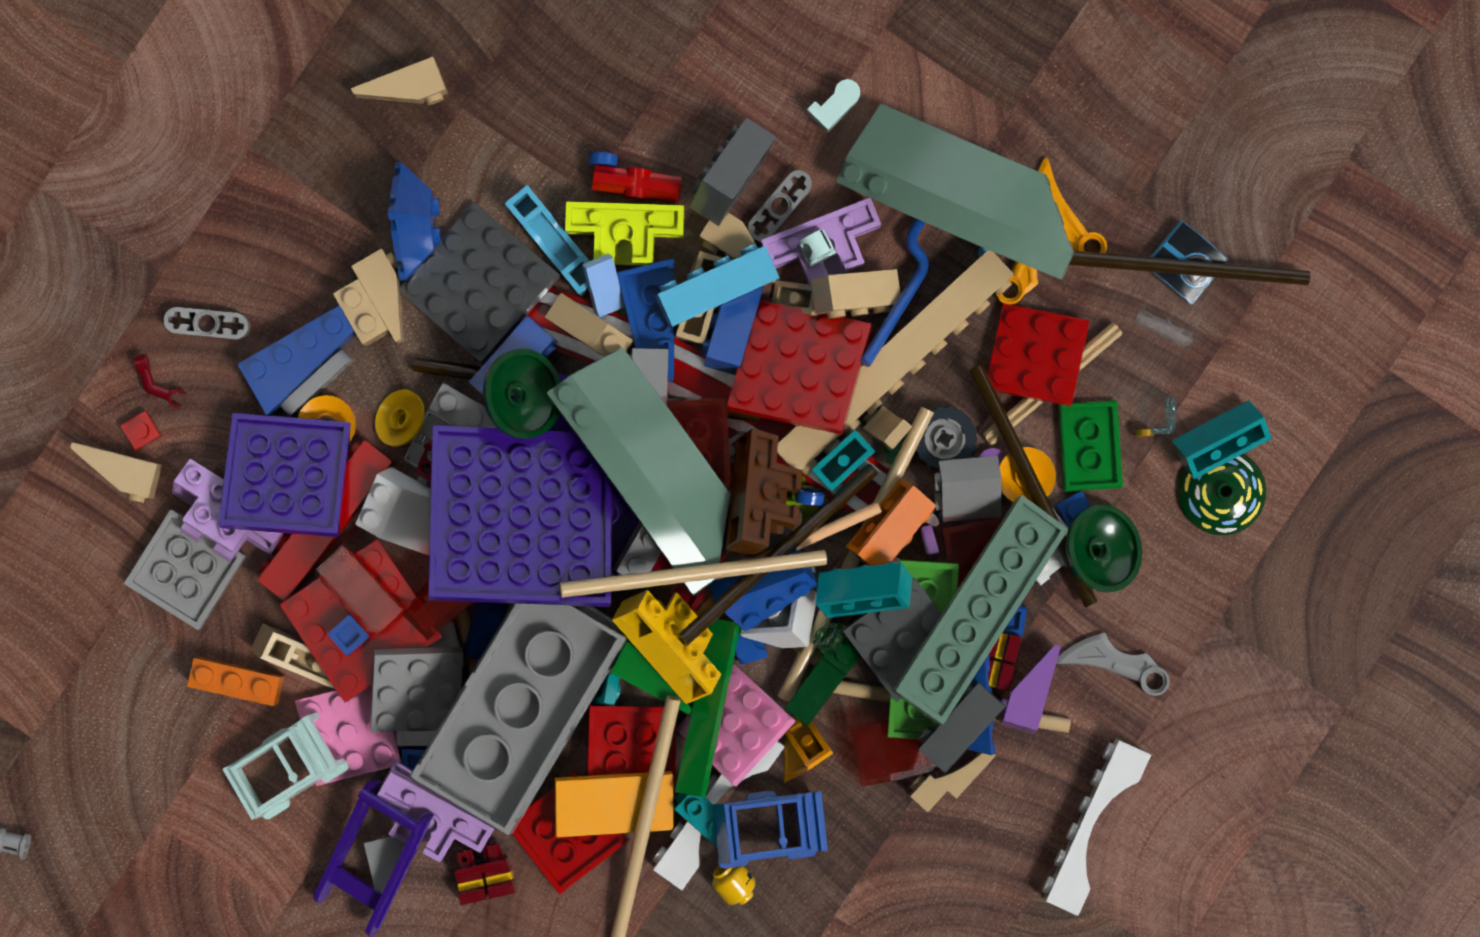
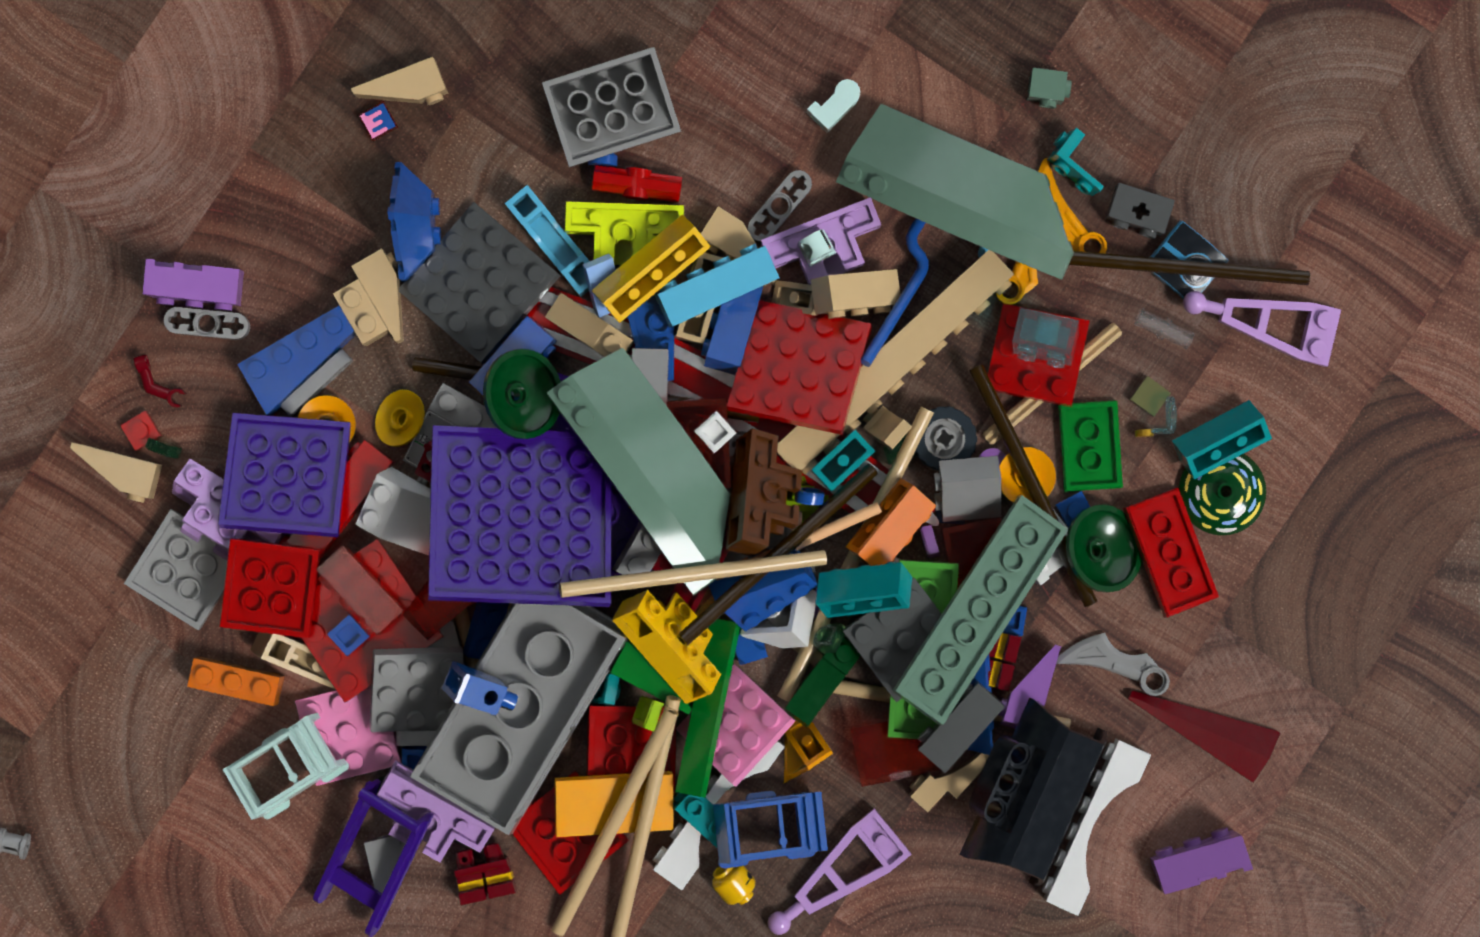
(163, 448): none -> clear green tile
(193, 284): none -> medium lavender wedge
(270, 588): none -> red plate
(378, 121): none -> tile
(477, 689): none -> blue torso
(611, 107): none -> light grey slope
(614, 821): none -> tan piece
(647, 713): none -> lime tile
(651, 268): none -> yellow brick
(715, 431): none -> white tile
(731, 170): dark grey brick -> none
(881, 842): none -> lavender plate
(1030, 792): none -> black panel
(1045, 338): none -> clear light blue brick
(1048, 87): none -> sand green brick
(1067, 167): none -> teal bracket
(1150, 396): none -> olive tile
(1155, 206): none -> dark grey brick
(1171, 552): none -> red tile
(1200, 860): none -> medium lavender wedge
(1231, 741): none -> dark red wedge
(1317, 334): none -> lavender plate

